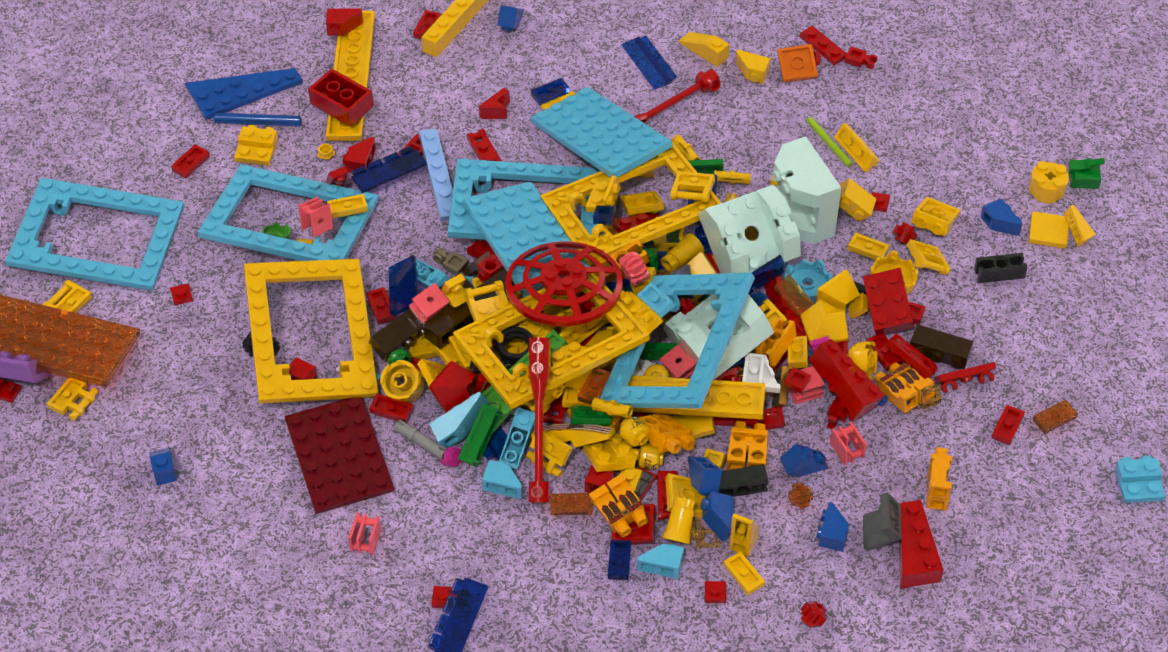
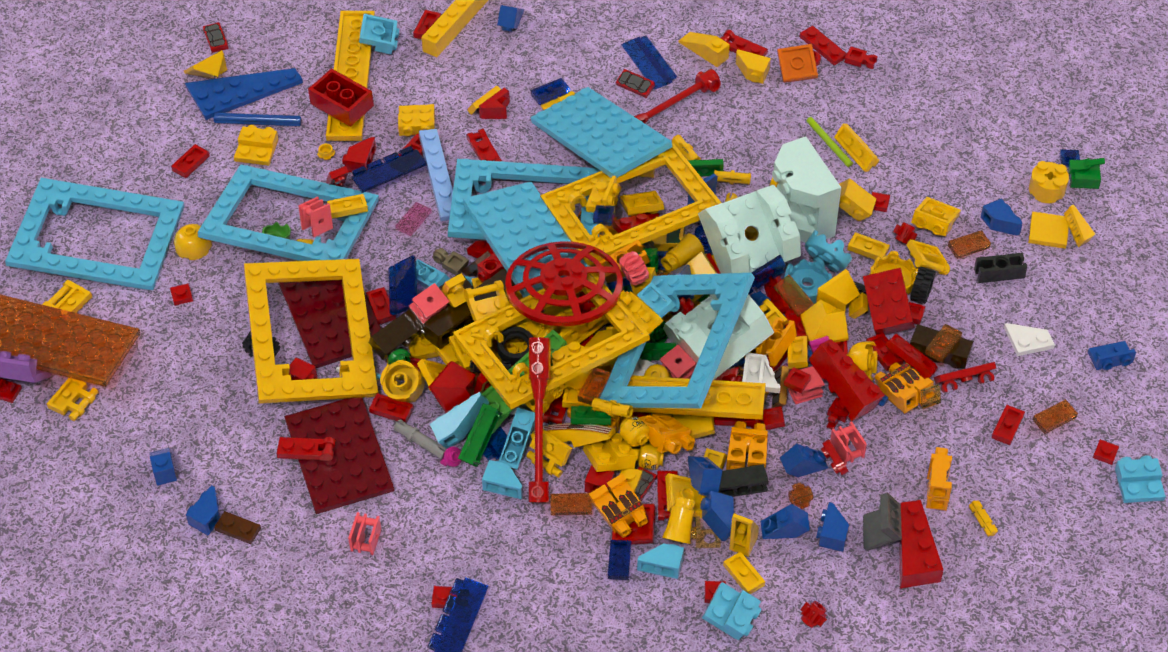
(189, 244): none -> yellow cylinder
(204, 512): none -> blue slope
(209, 67): none -> yellow slope
(215, 37): none -> tile
(237, 527): none -> reddish brown plate
(306, 448): none -> red plate
(322, 319): none -> dark red plate
(343, 20): red slope -> none
(379, 33): none -> medium azure plate
(413, 219): none -> clear pink tile
(415, 118): none -> yellow plate
(475, 106): none -> yellow tile
(635, 83): none -> tile
(659, 337): none -> green plate
(692, 182): yellow plate -> none
(732, 611): none -> medium azure plate
(742, 44): none -> red plate
(785, 523): none -> blue slope
(820, 249): none -> medium azure plate
(837, 464): none -> red plate
(922, 285): none -> black tyre
(943, 343): none -> clear orange plate
(969, 244): none -> clear orange plate
(983, 518): none -> yellow axle
(1028, 339): none -> white wing
(1066, 155): none -> clear blue plate
(1106, 452): none -> red plate
(1111, 355): none -> blue bracket

